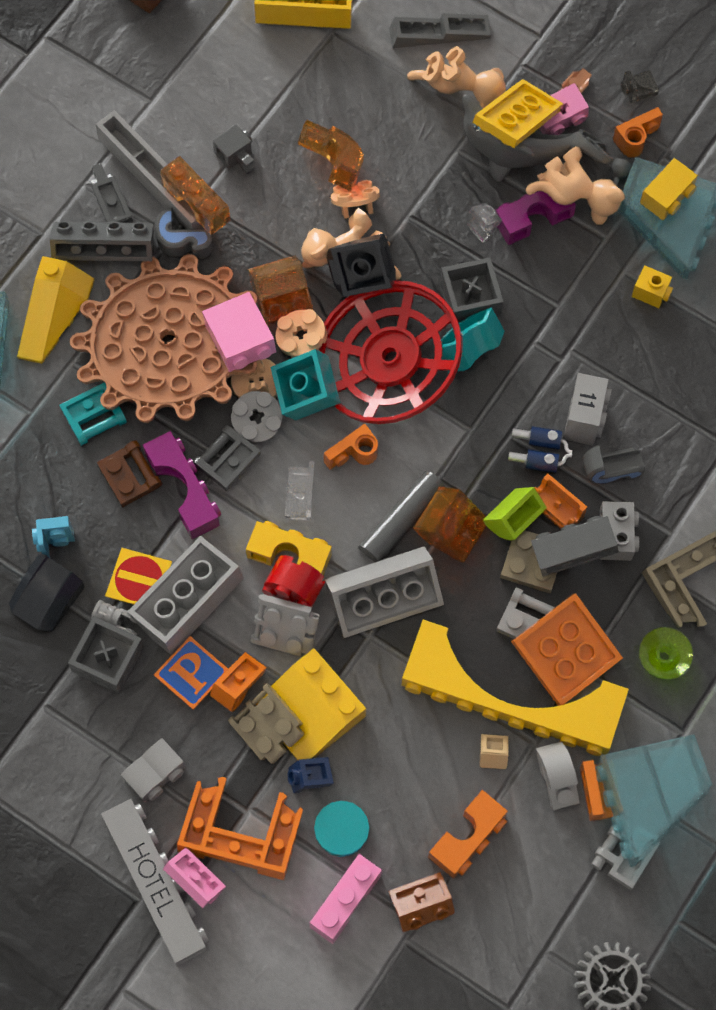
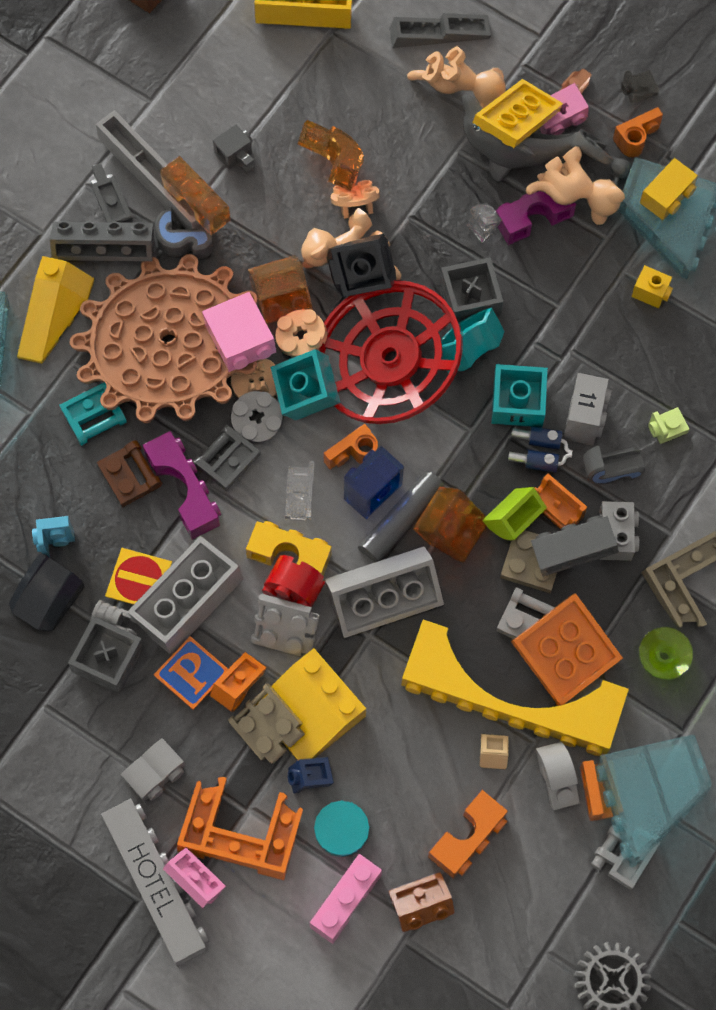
(373, 481): none -> clear blue brick
(519, 395): none -> teal brick
(668, 425): none -> yellowish green bracket

